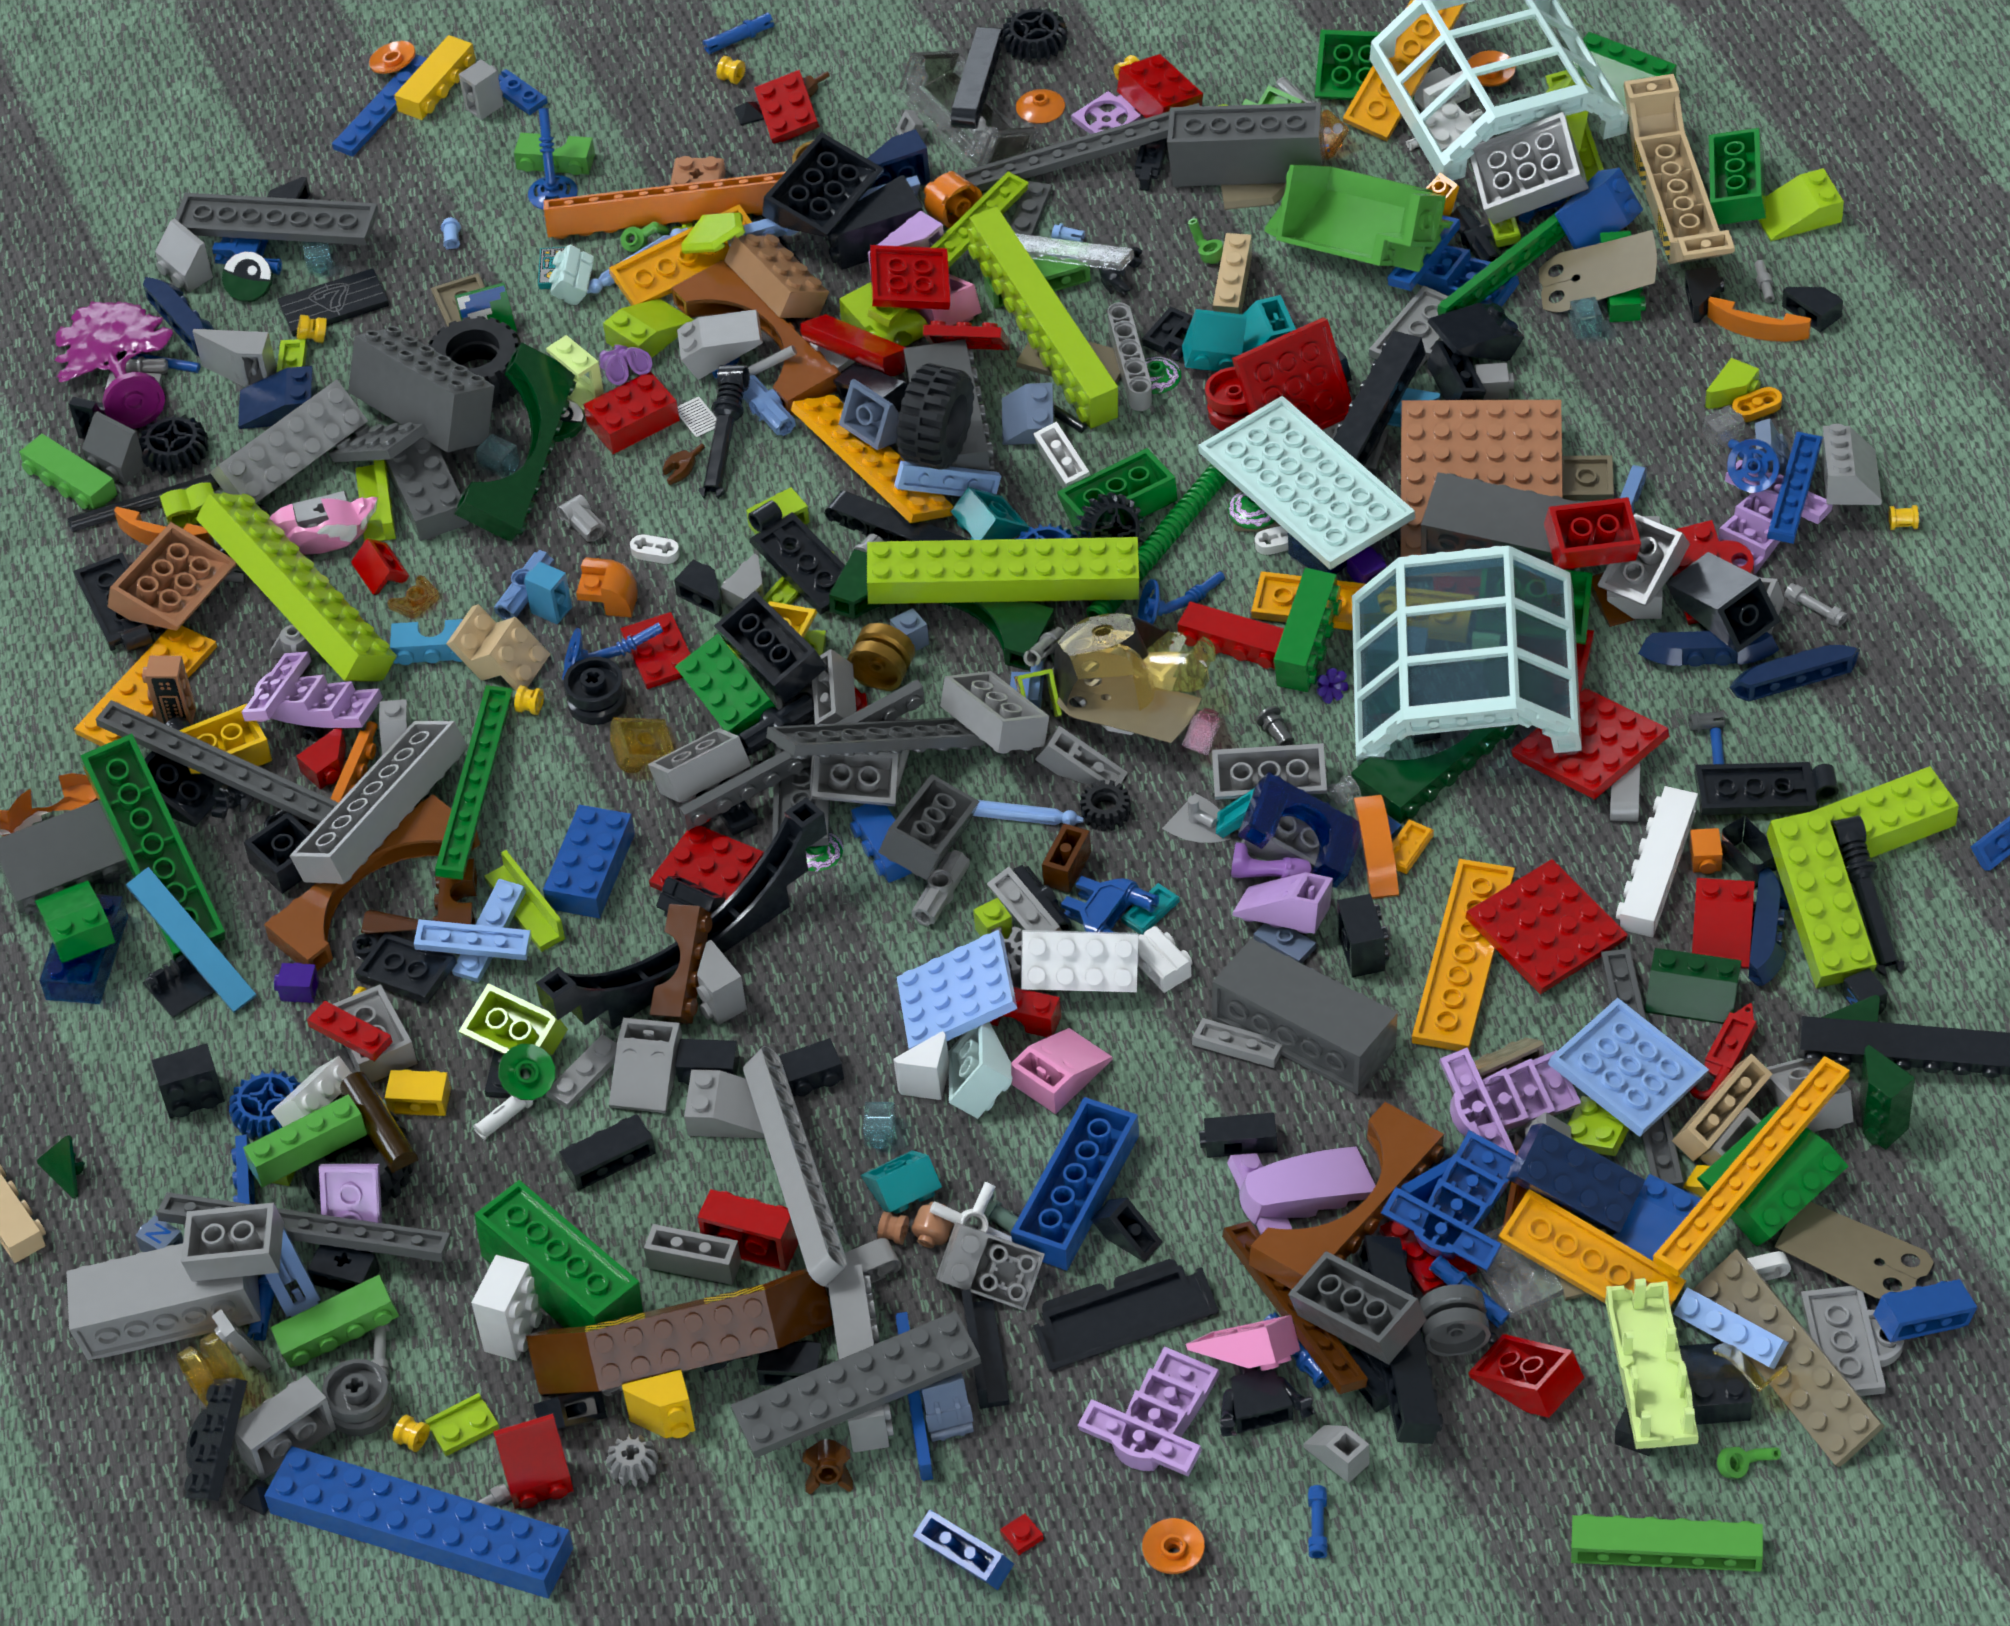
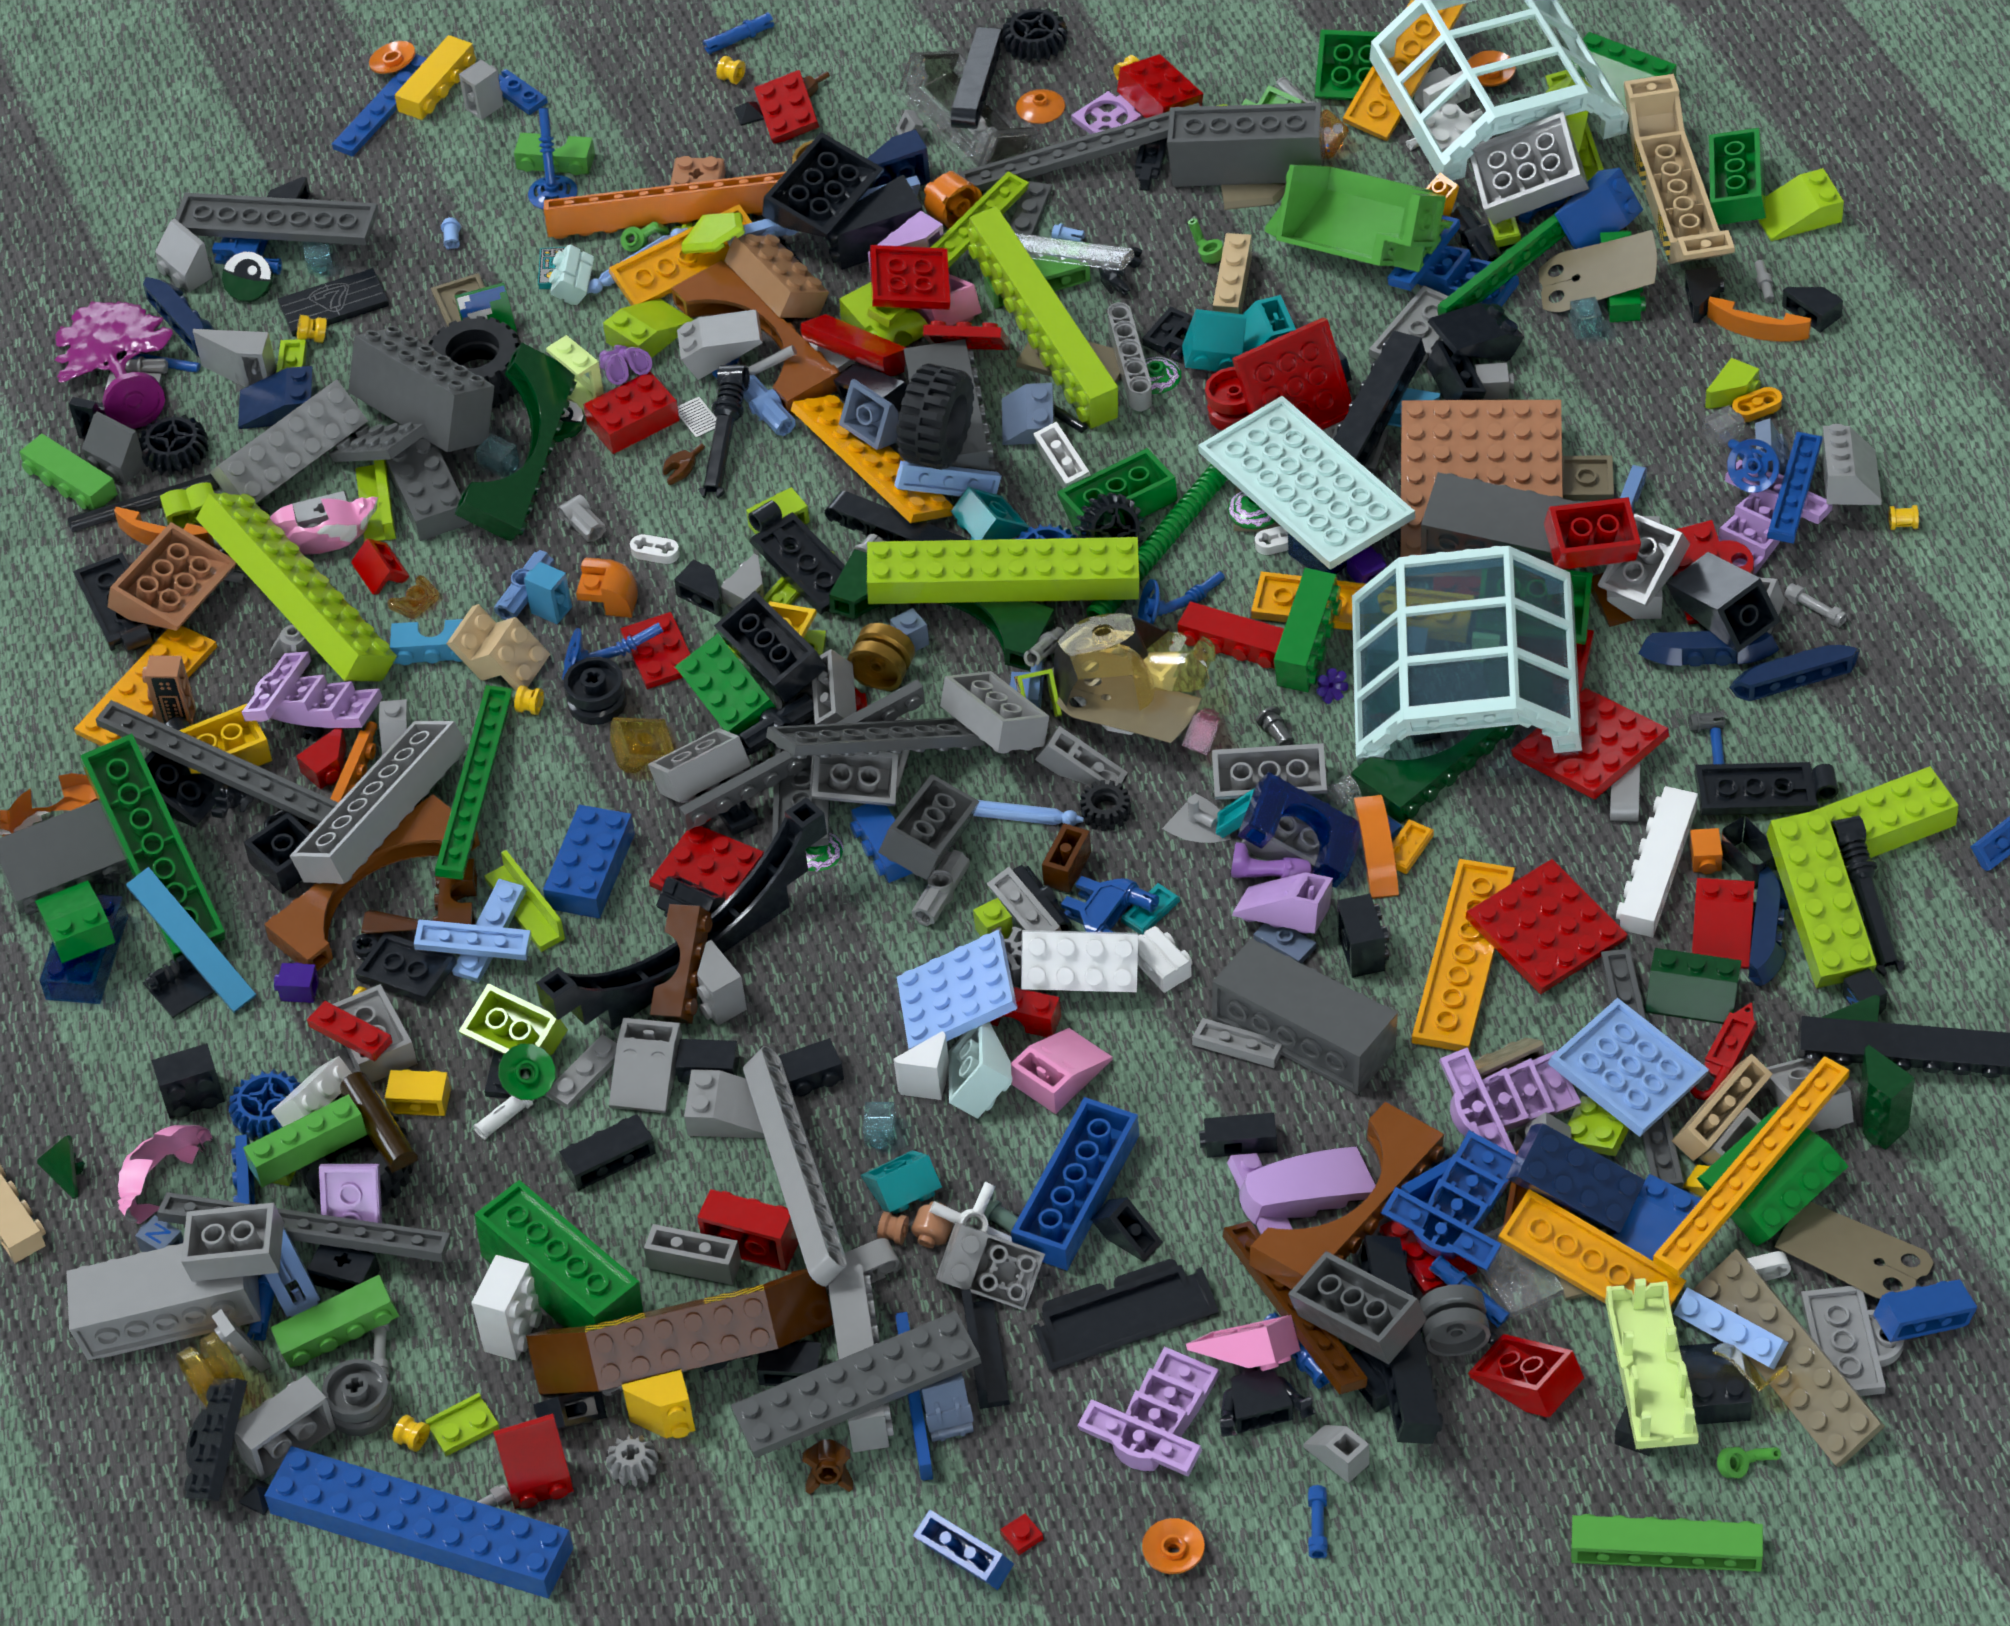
(175, 1140): none -> bright pink animal

